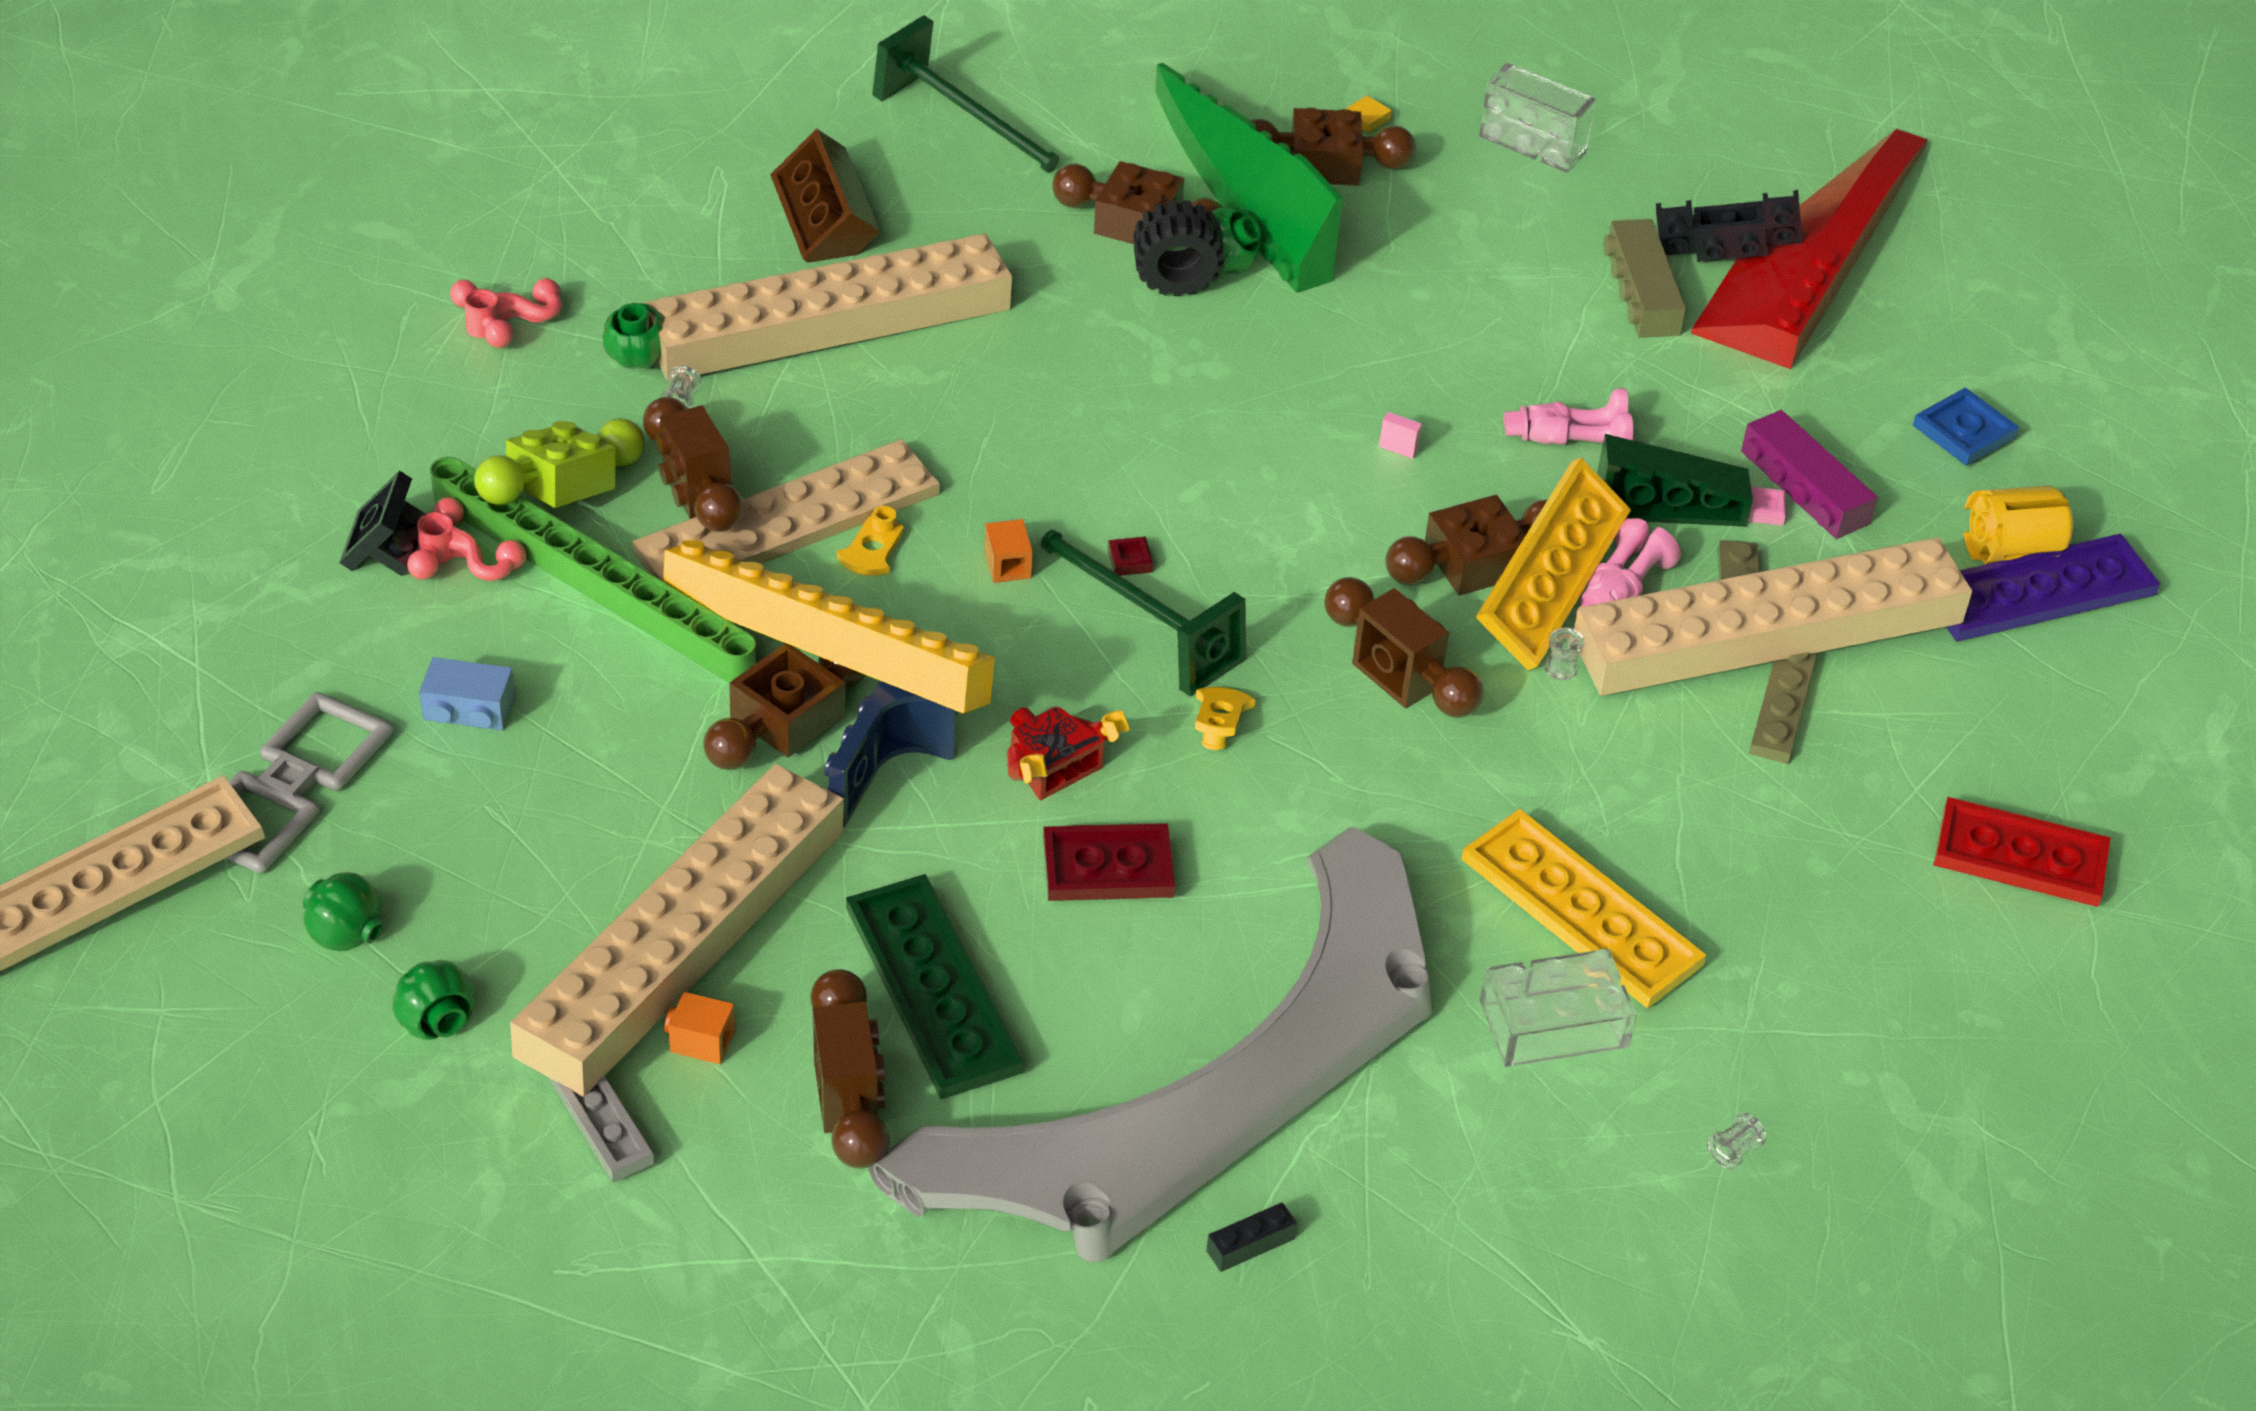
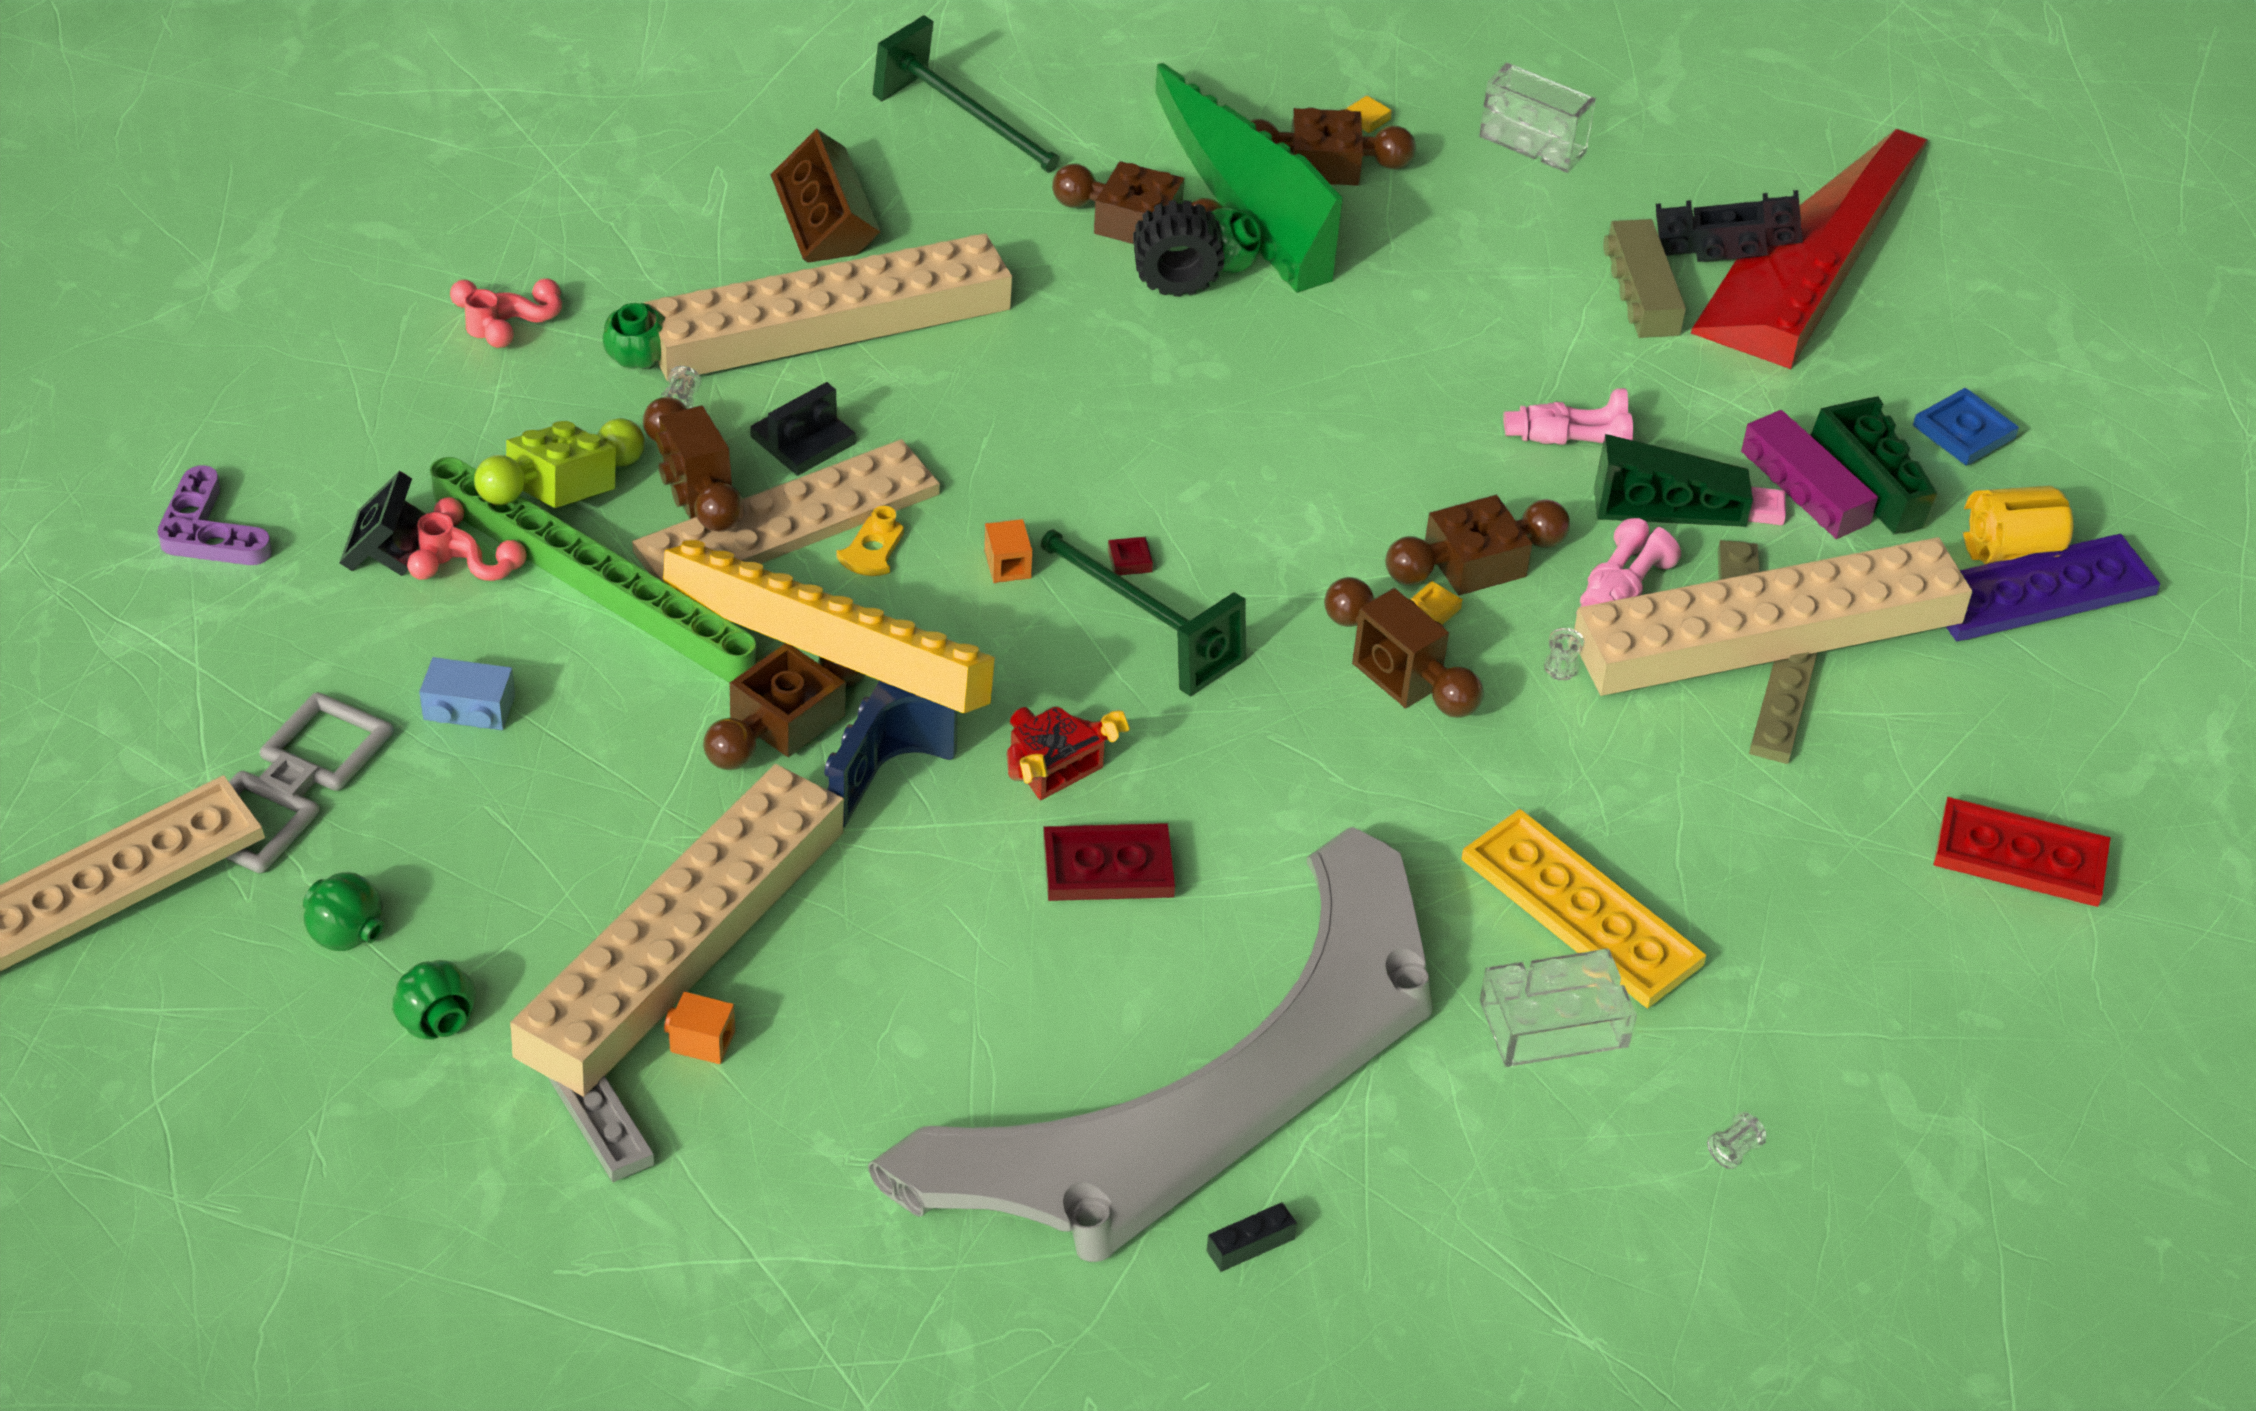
(187, 532): none -> medium lavender beam
(804, 430): none -> black bracket
(848, 1069): reddish brown brick -> none
(934, 986): dark green plate -> none
(1220, 725): yellow piece -> none
(1400, 435): bright pink tile -> none
(1437, 602): none -> yellow tile
(1553, 563): yellow plate -> none
(1870, 449): none -> dark green wedge

